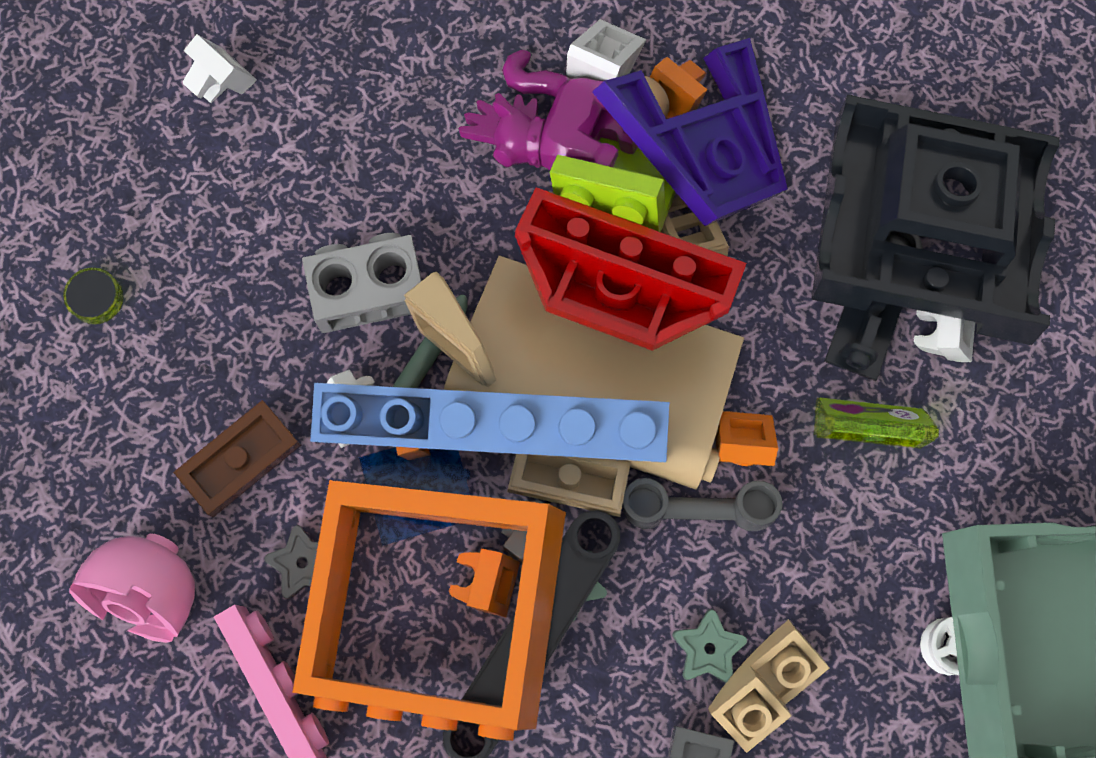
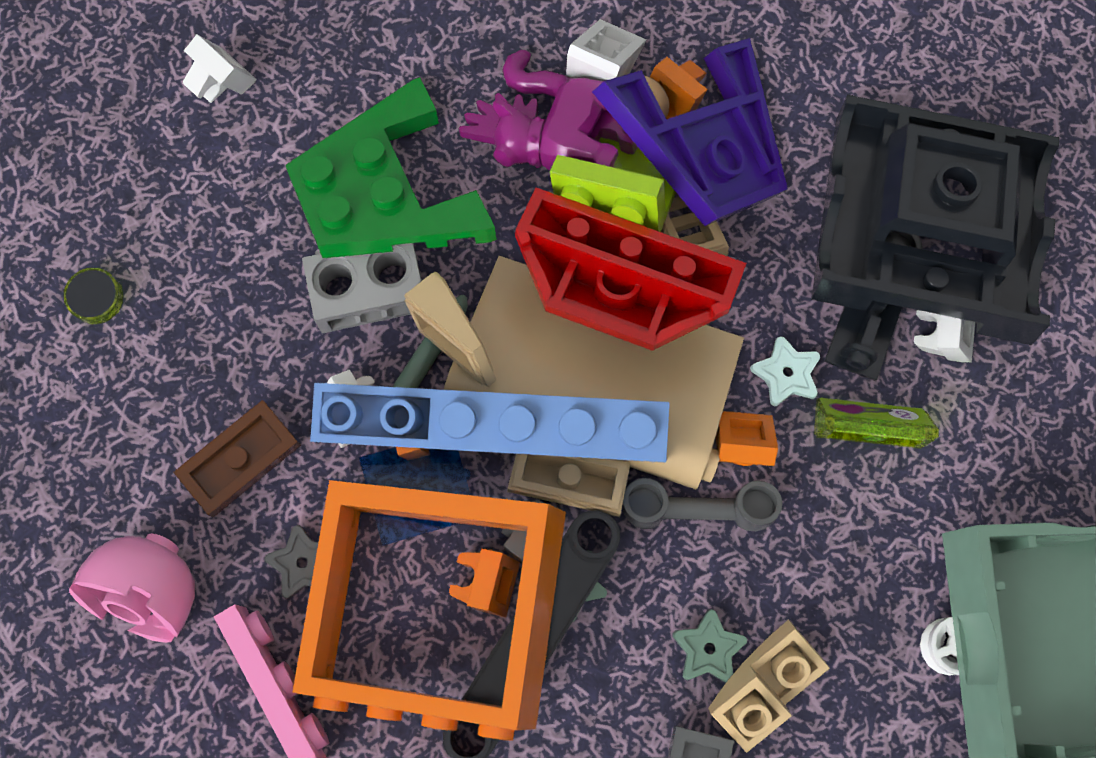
(360, 195): none -> green wing
(780, 385): none -> light aqua plate

